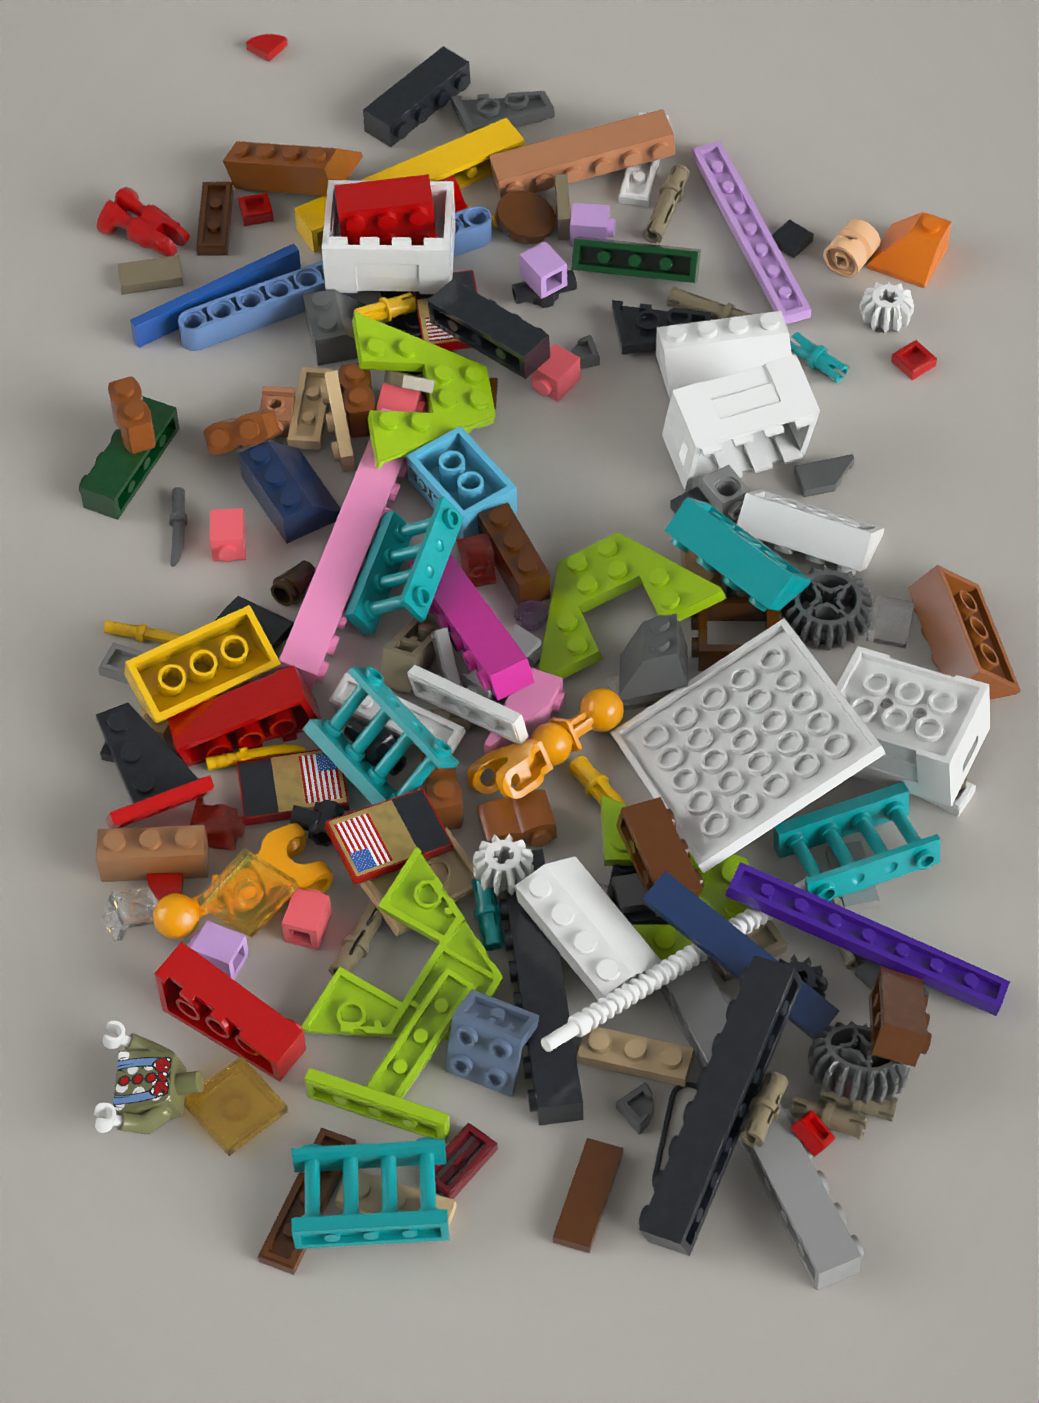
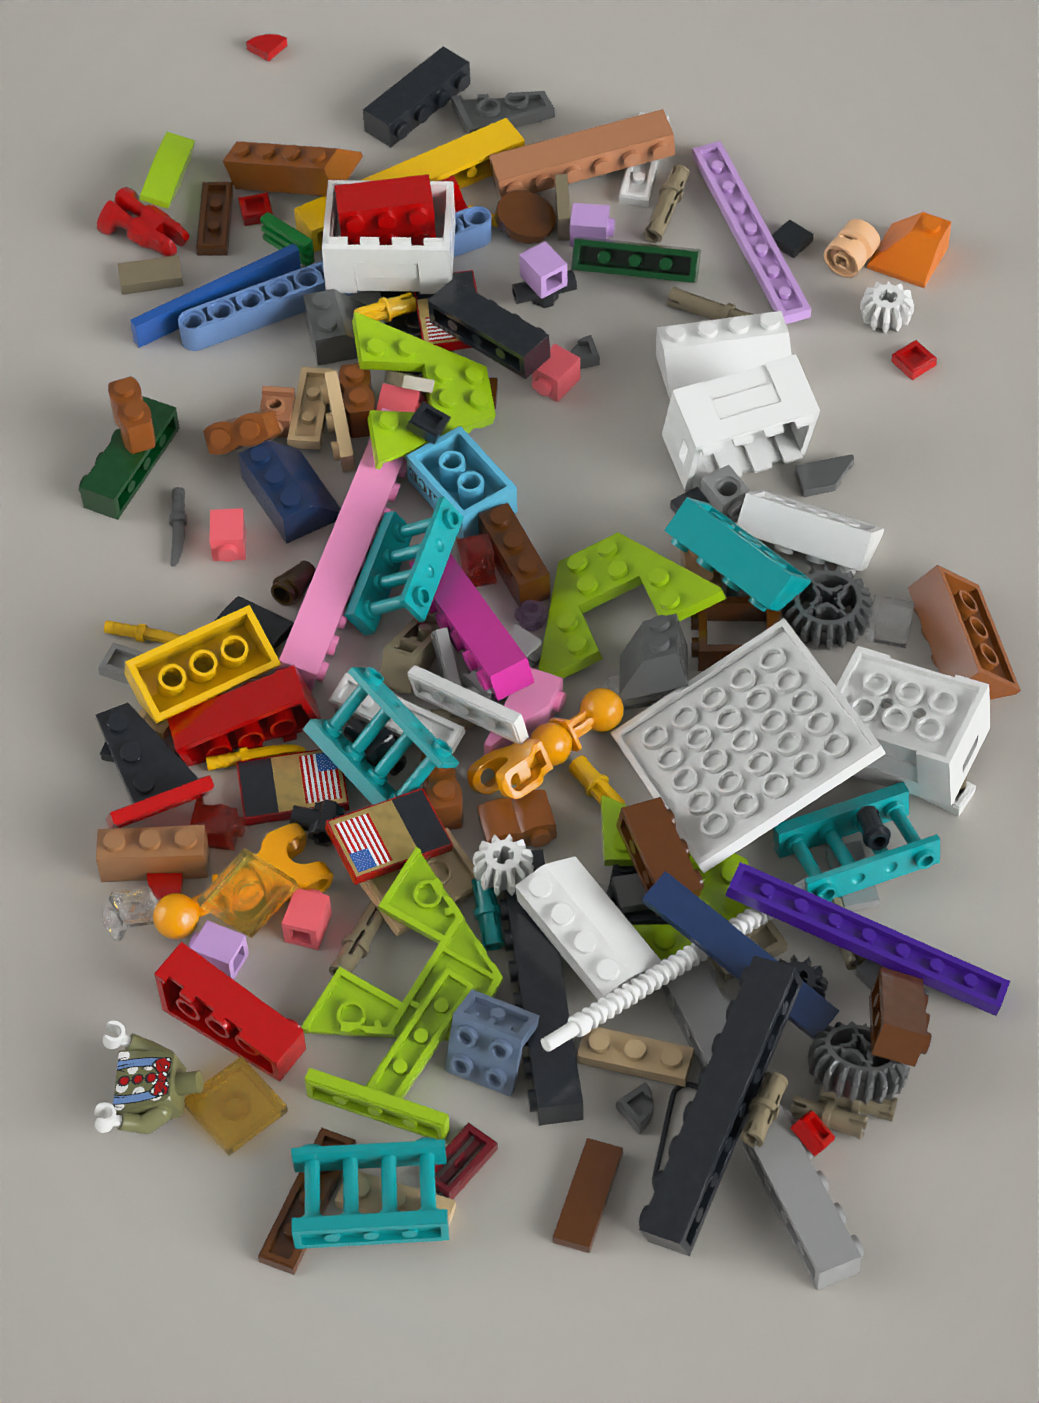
(167, 170): none -> lime slope
(282, 235): none -> green tile
(428, 422): none -> black tile
(638, 326): black wing -> none
(818, 357): teal pin -> none
(875, 834): none -> black pin

